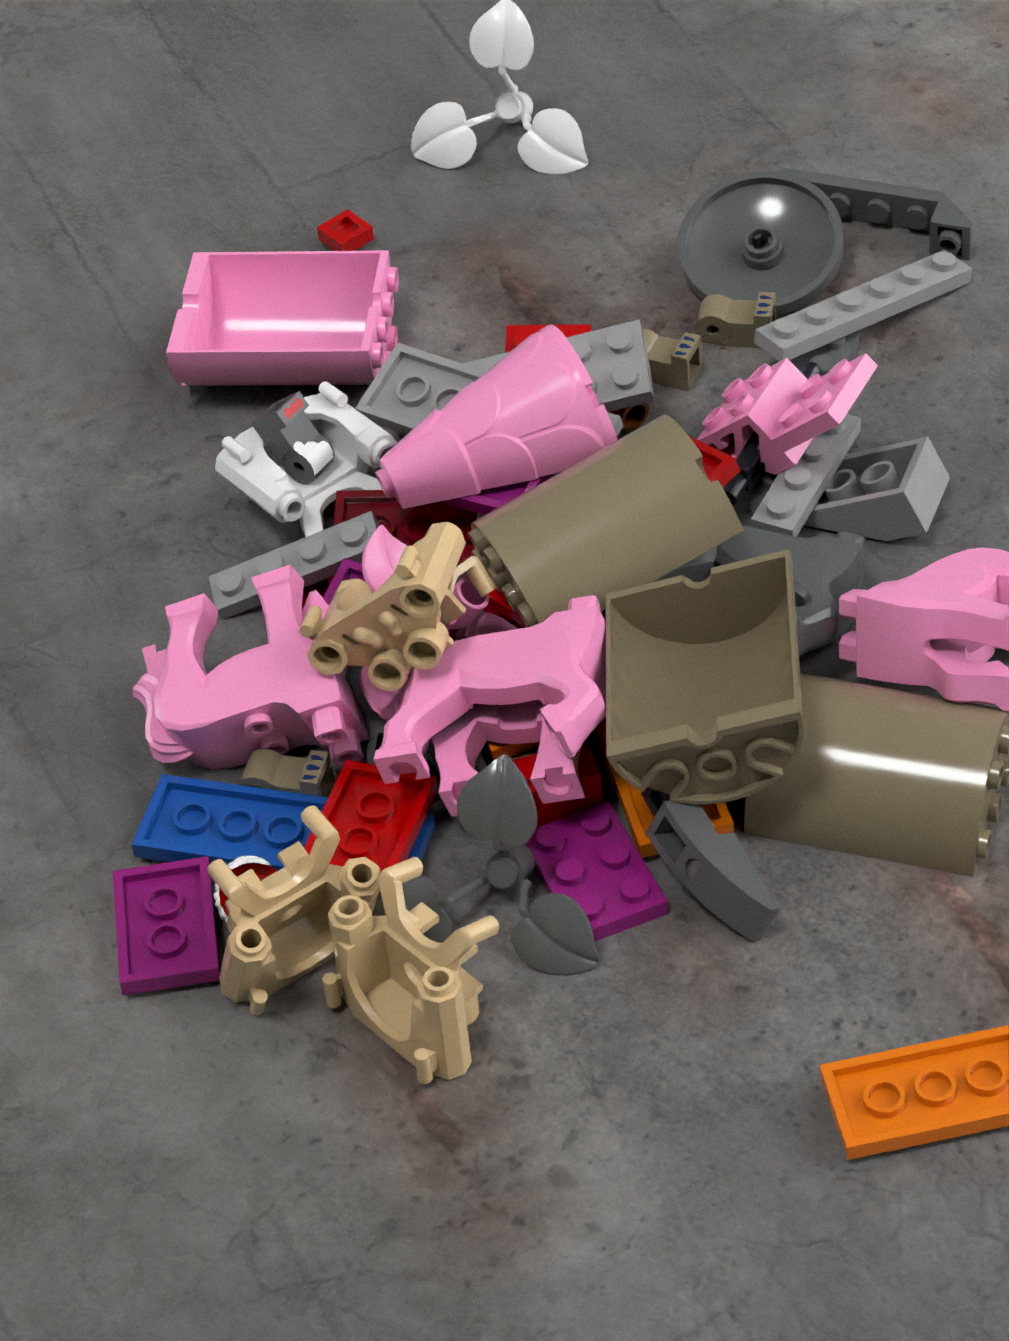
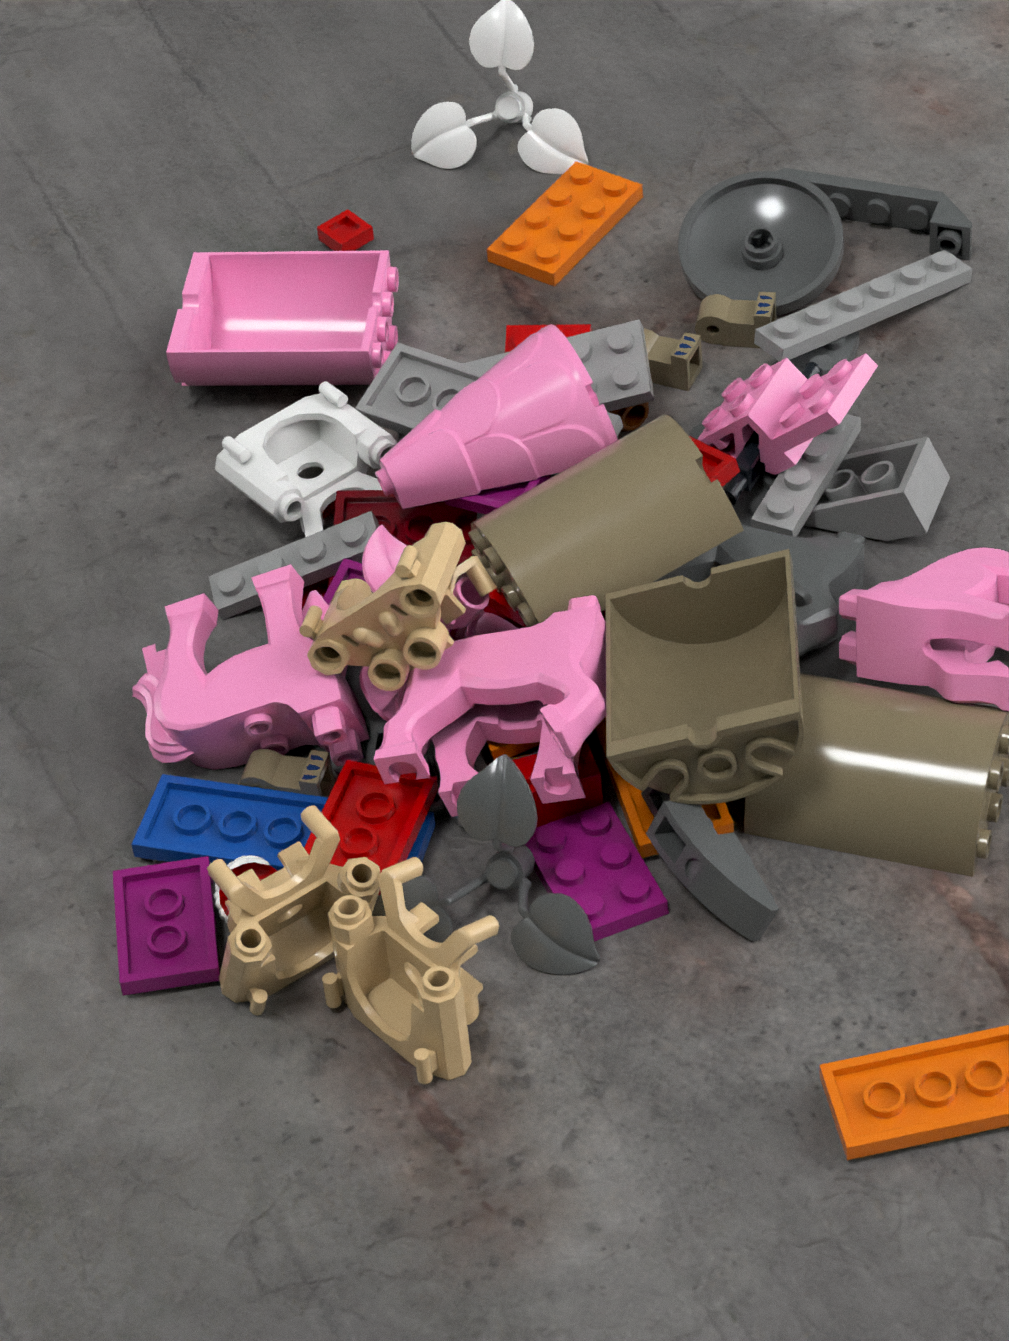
(294, 438): dark grey leg -> none
(564, 223): none -> orange plate

